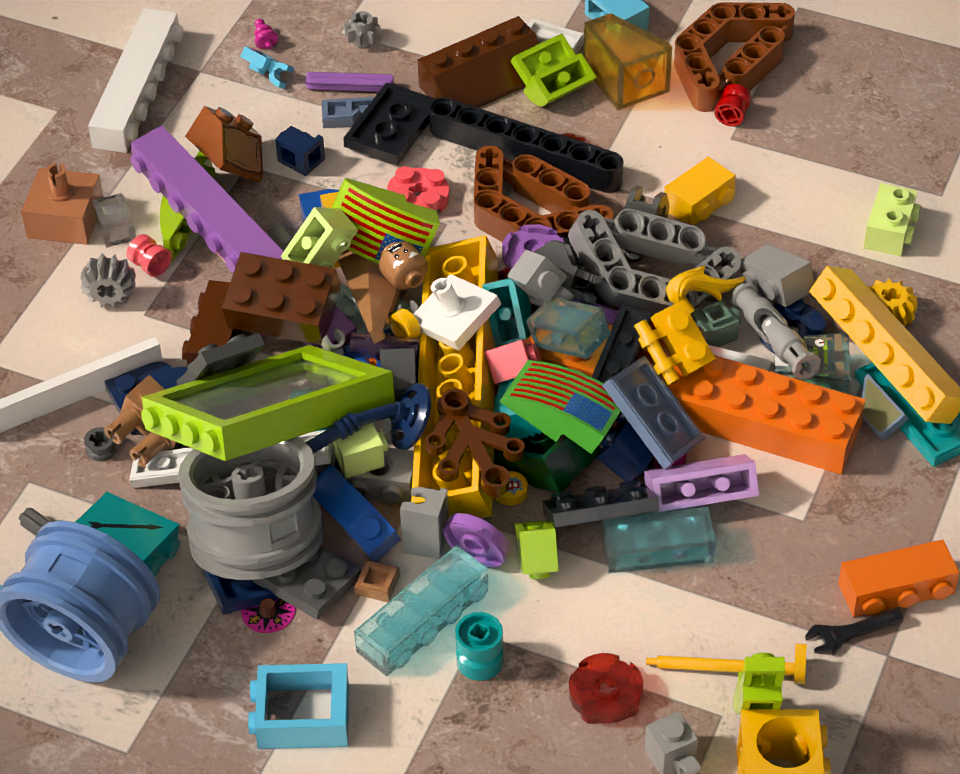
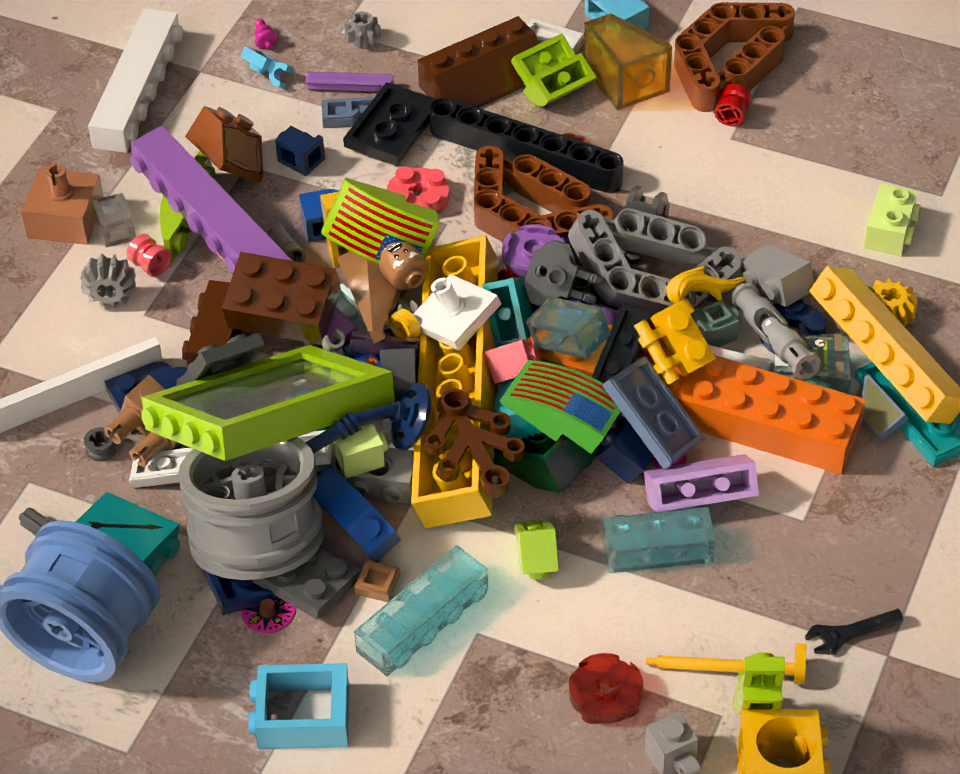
(321, 238): yellowish green brick -> none
(424, 523): light grey hinge -> none
(477, 539): medium lavender tile -> none
(479, 646): teal wheel -> none
(517, 490): yellow tile -> none
(539, 277): light grey brick -> none
(600, 504): black plate -> none
(700, 191): yellow brick -> none
(898, 578): orange brick -> none

